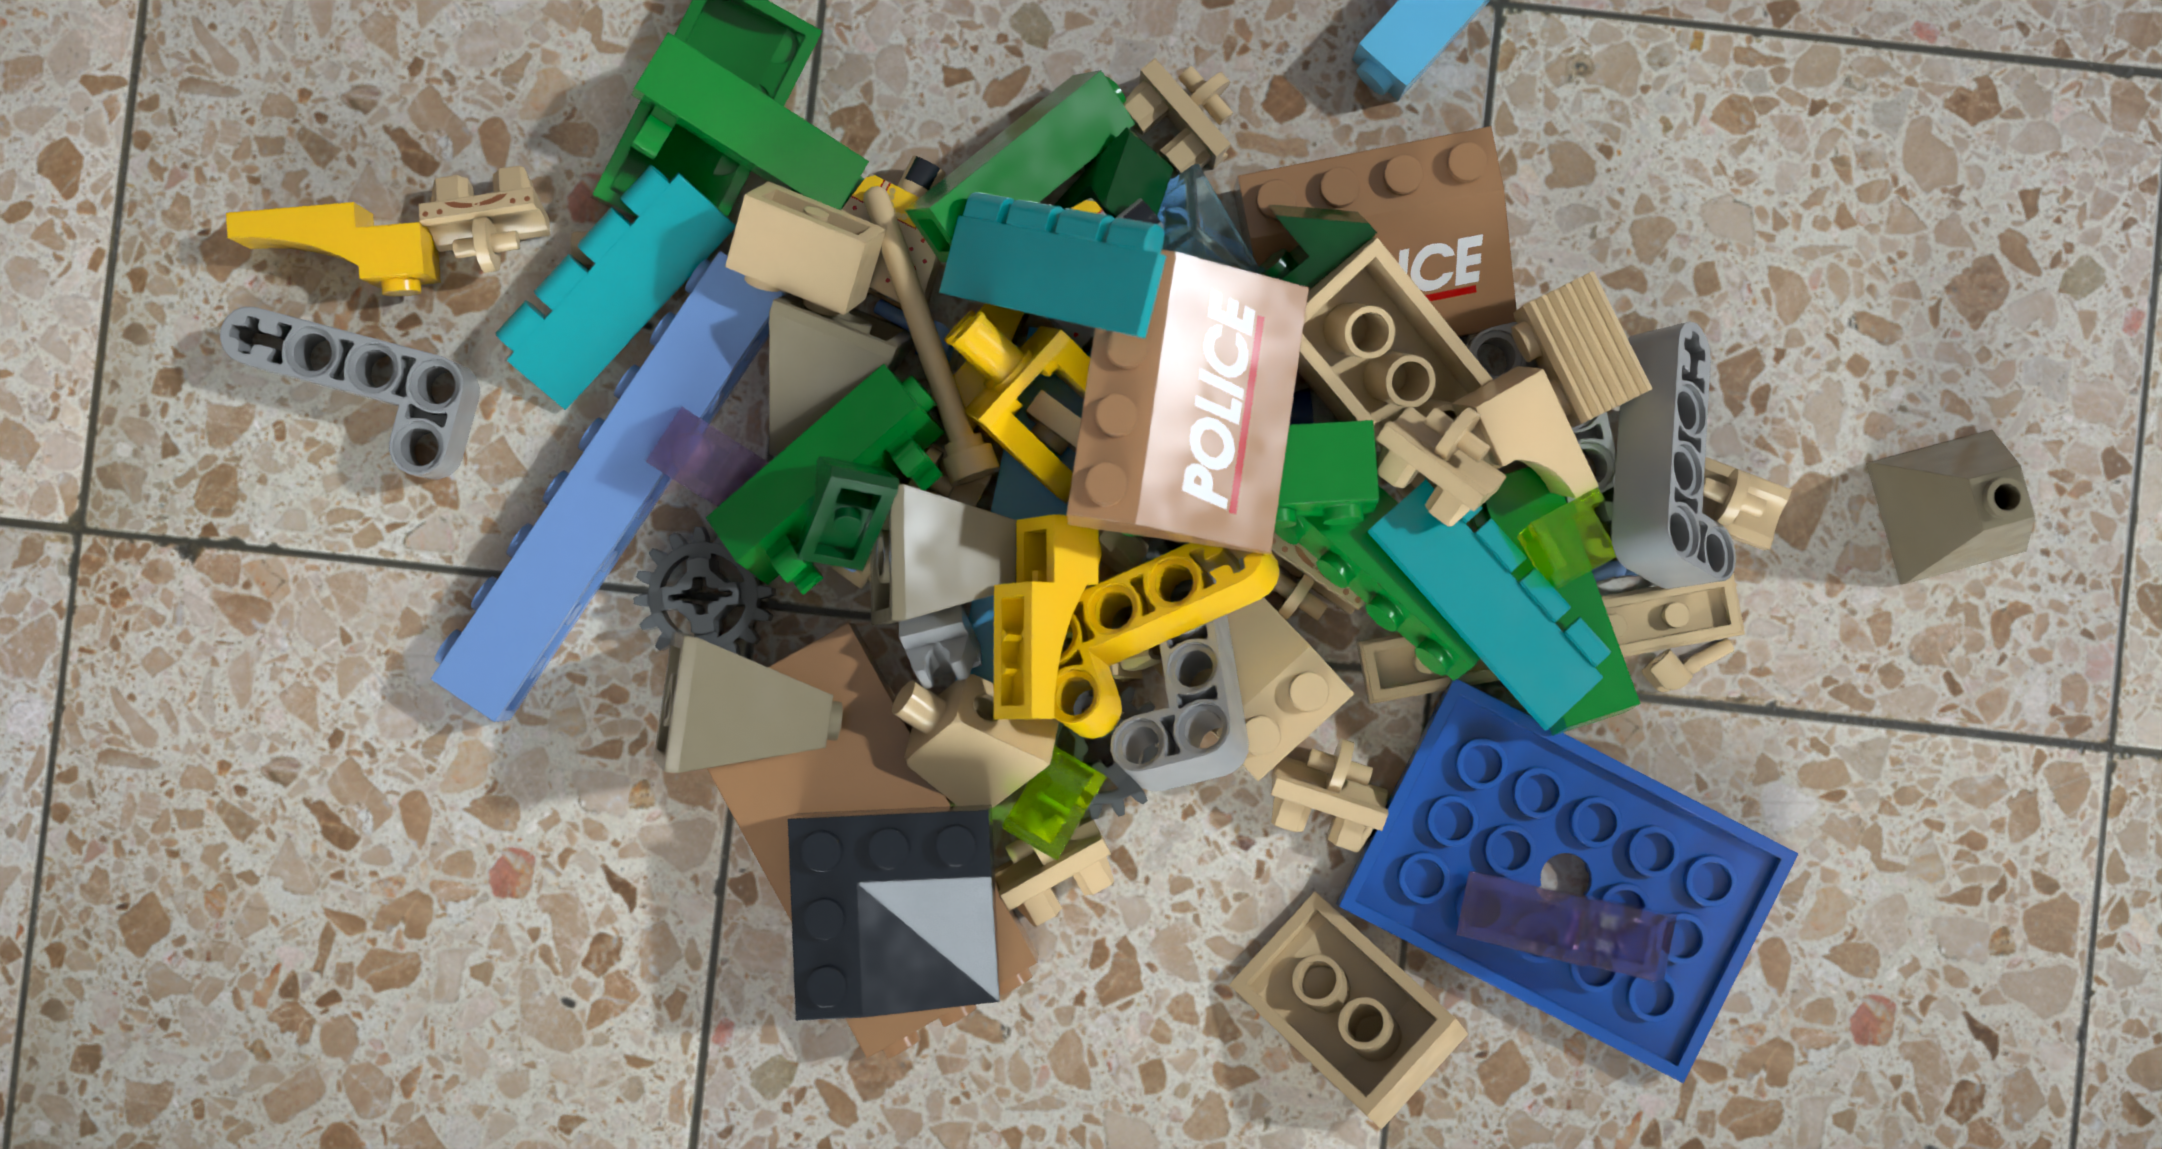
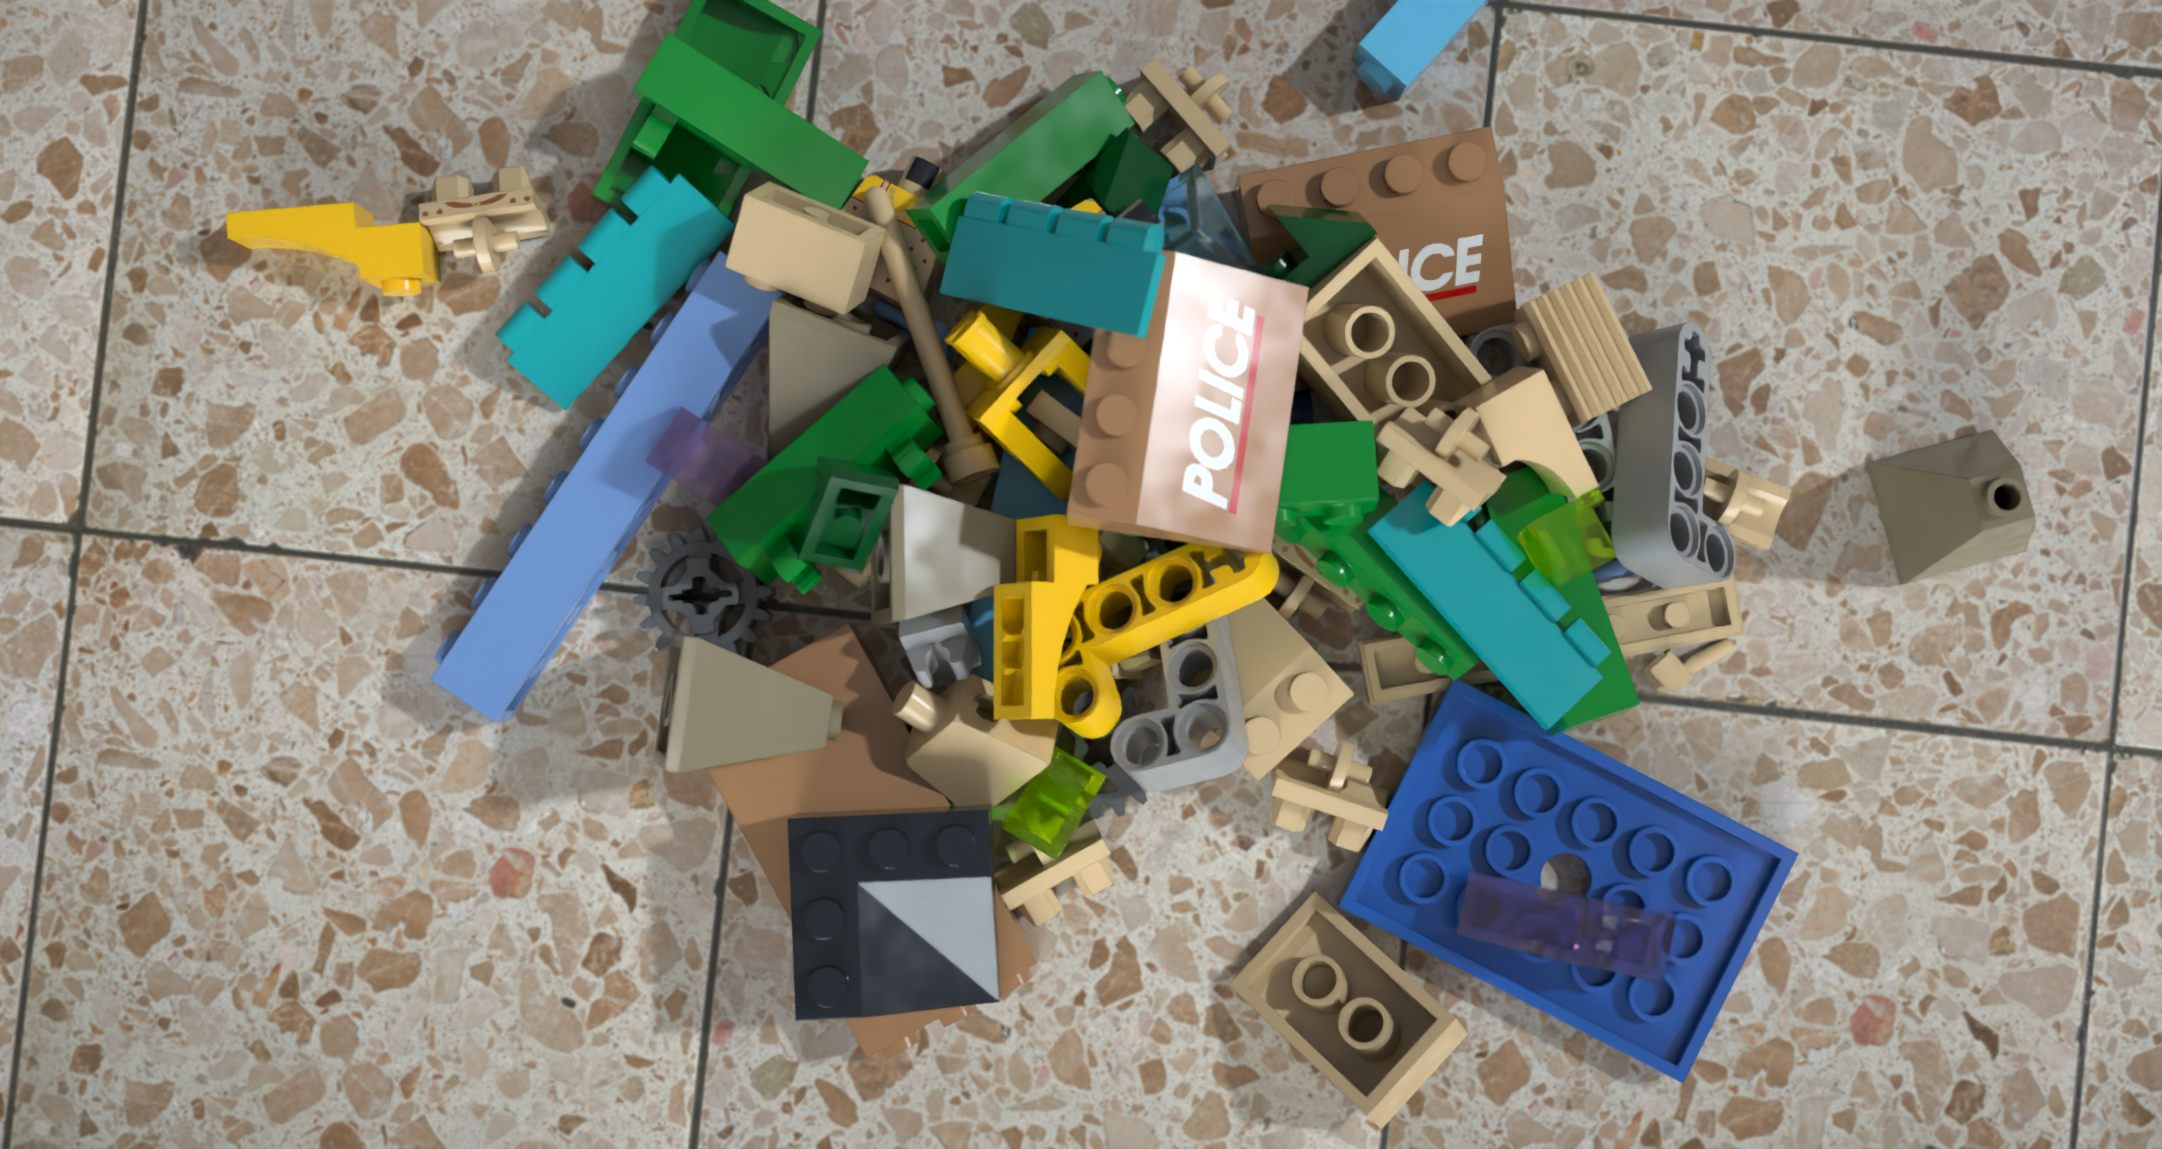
(350, 372): light grey beam -> none

